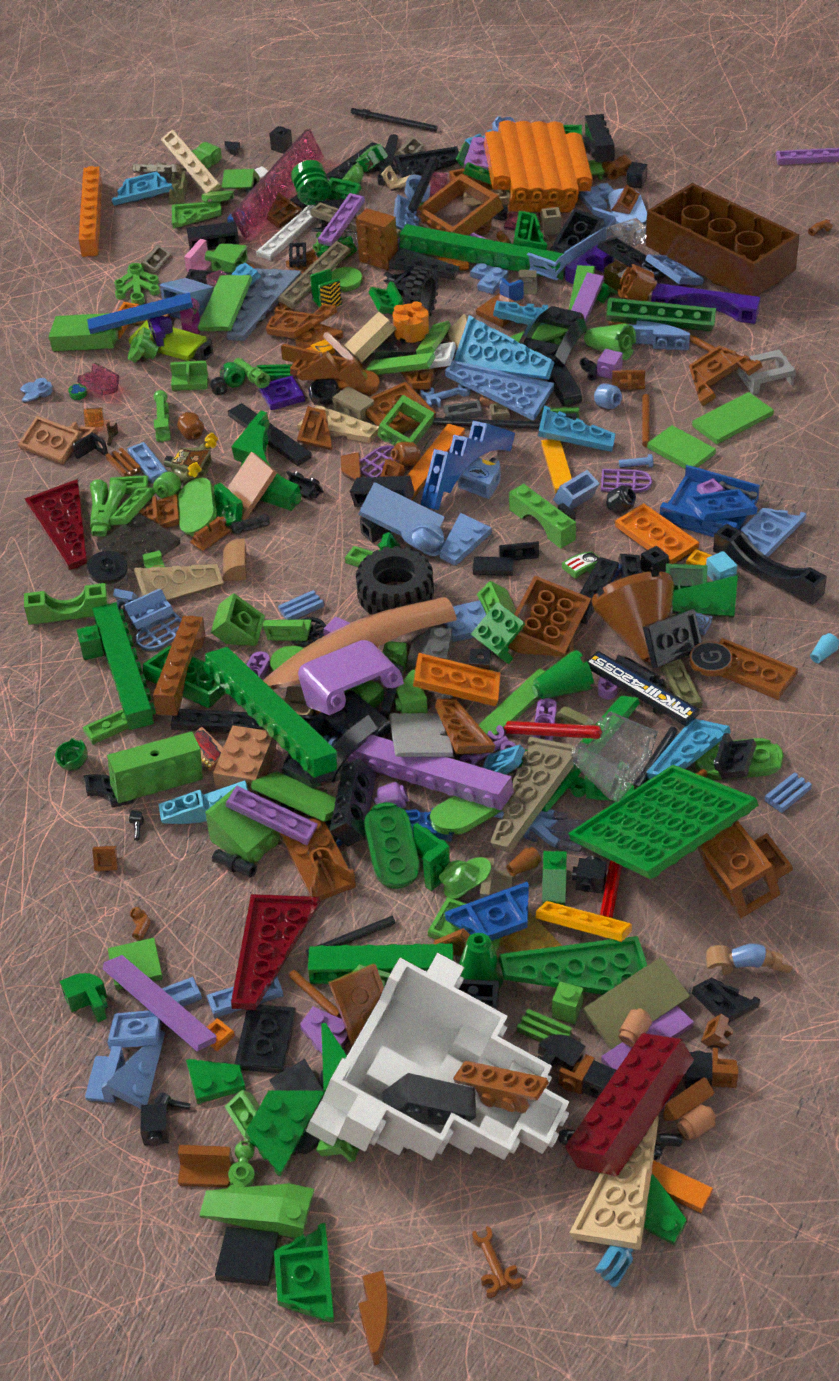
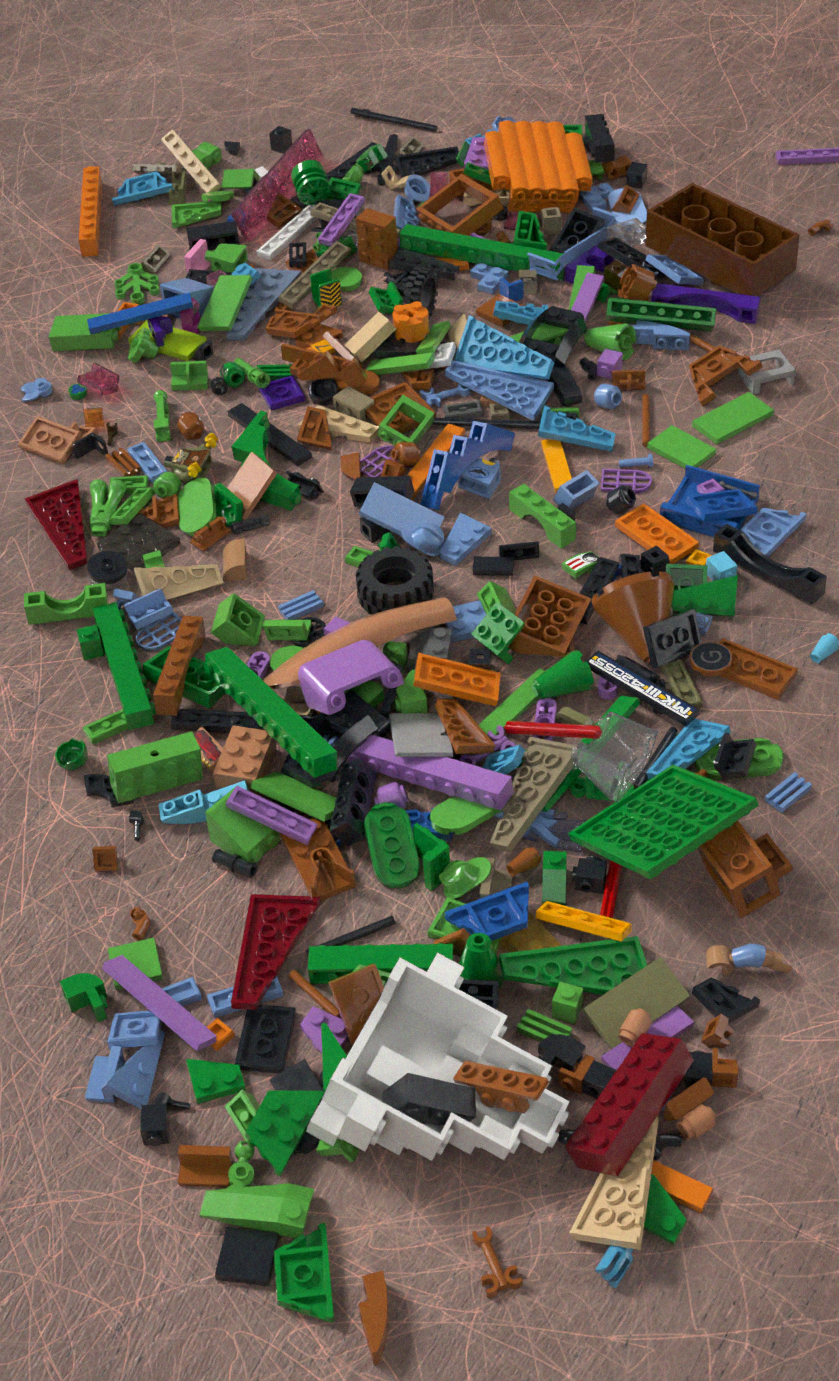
(423, 184): black axle -> none

